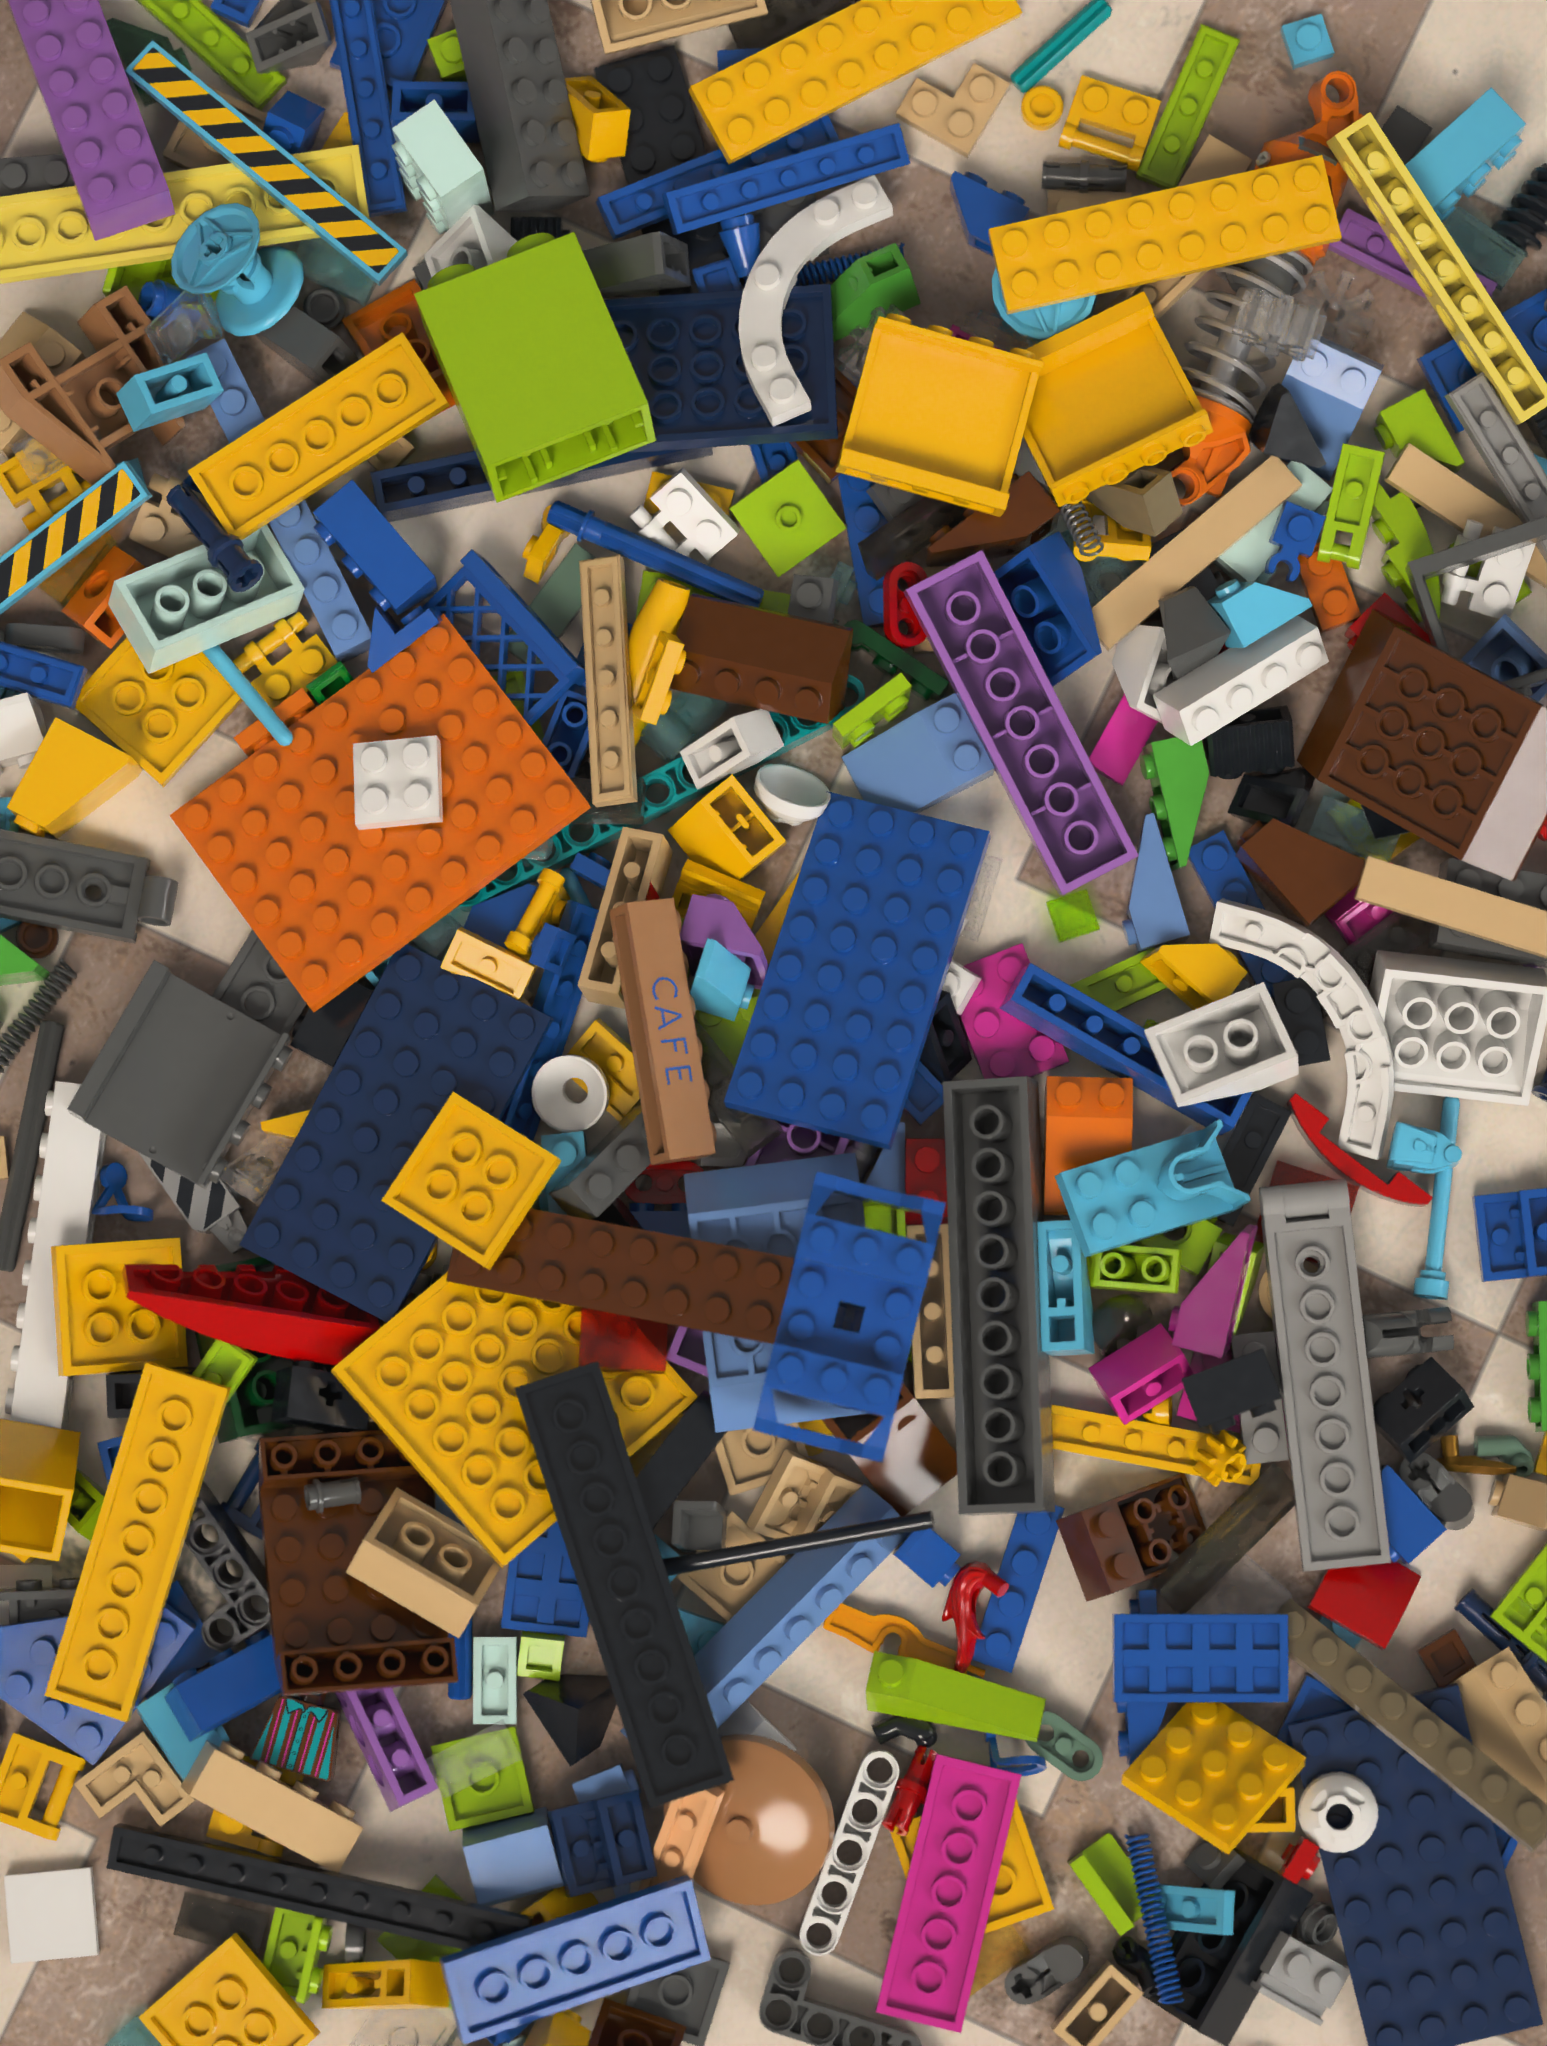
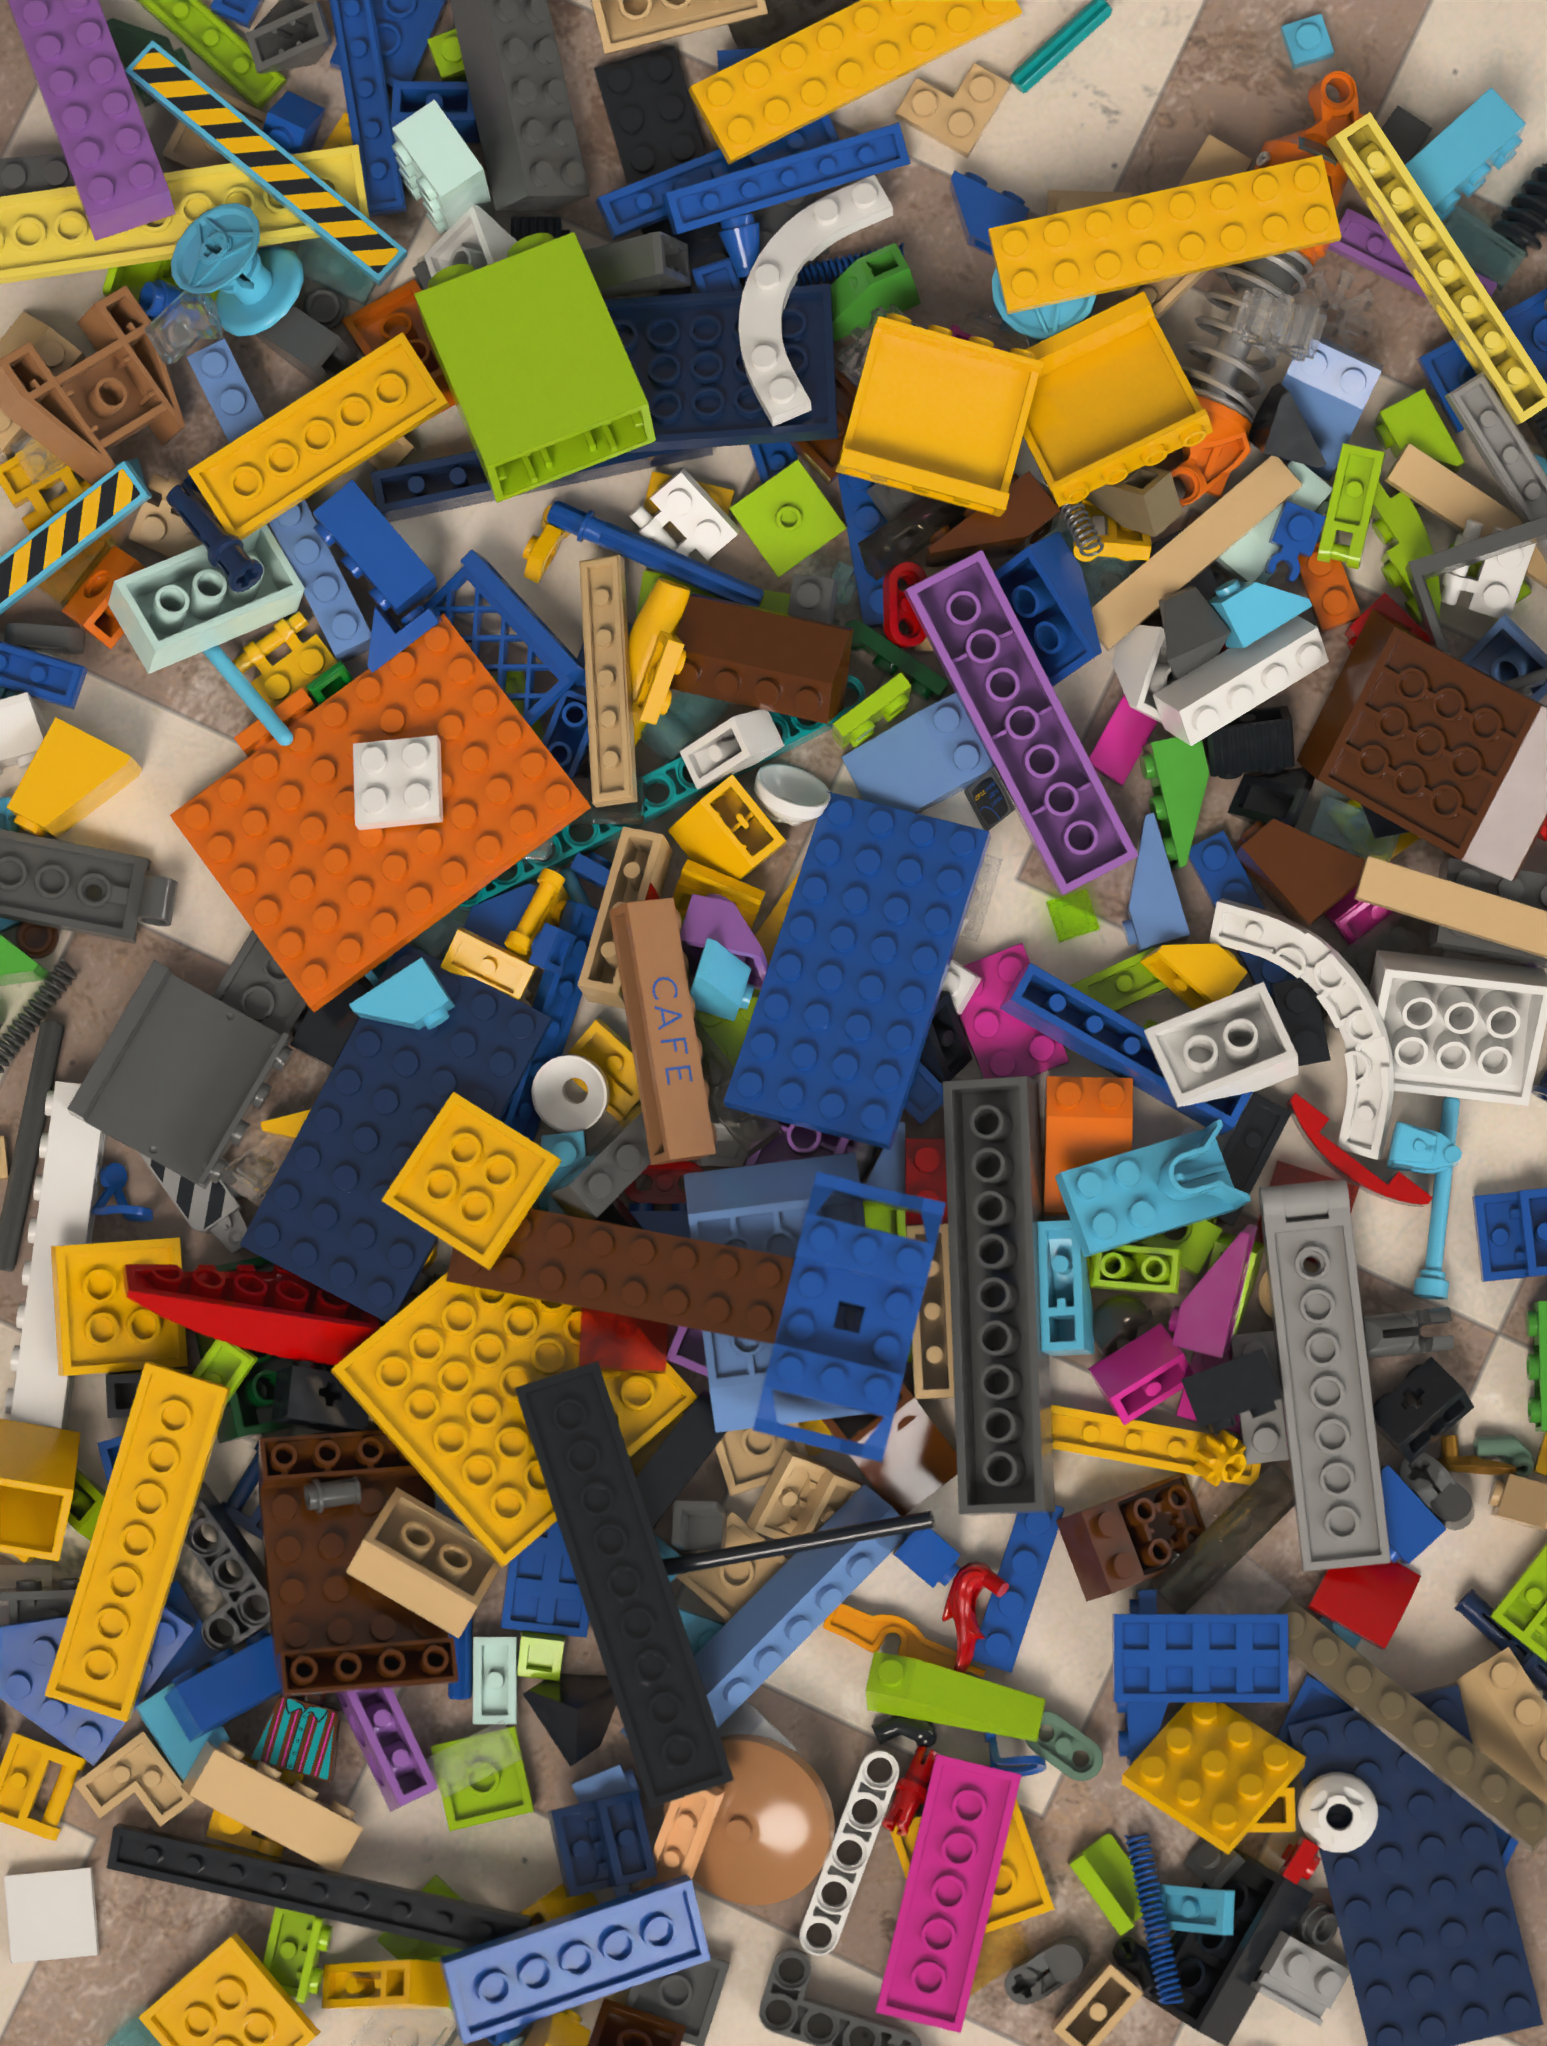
(159, 714): yellow plate -> none
(169, 392): medium azure brick -> none
(217, 1920): clear smoke plate -> none
(355, 1943): dark grey tile -> none
(407, 999): none -> medium azure slope
(512, 1857): medium blue slope -> none
(558, 600): sand green tile -> none
(598, 119): yellow slope -> none
(990, 799): none -> sticker
(1041, 108): yellow tile -> none
(1084, 176): dark grey pin -> none
(1113, 111): yellow plate -> none
(1161, 1413): yellow hinge -> none
(1187, 108): lime tile -> none
(1446, 1658): reddish brown plate -> none

